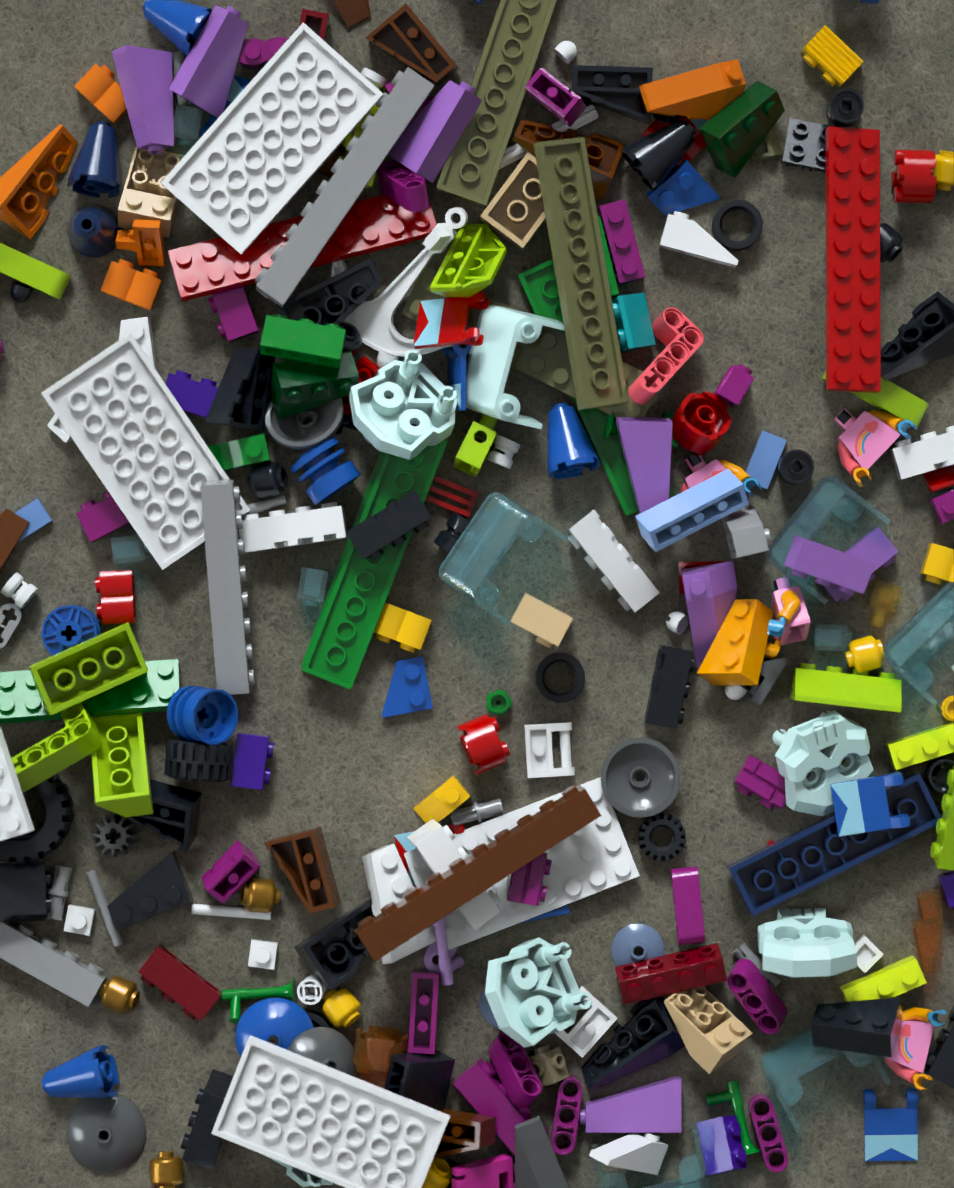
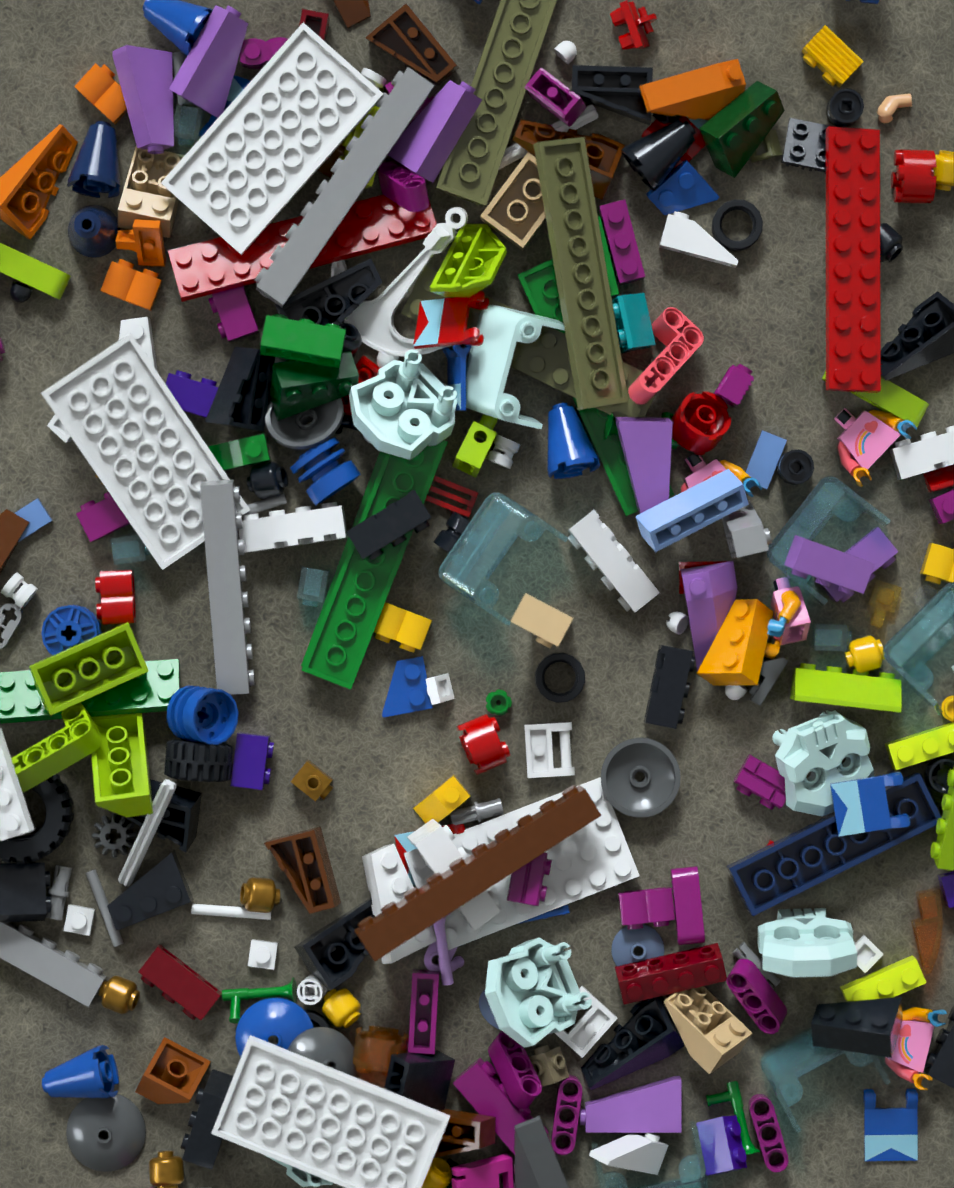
(147, 833): none -> white axle
(172, 1074): none -> dark orange slope
(230, 872): magenta brick -> none
(313, 781): none -> pearl gold brick
(439, 688): none -> white plate
(628, 14): none -> red hips
(645, 907): none -> magenta brick
(676, 844): black tyre -> none
(890, 105): none -> light nougat arm

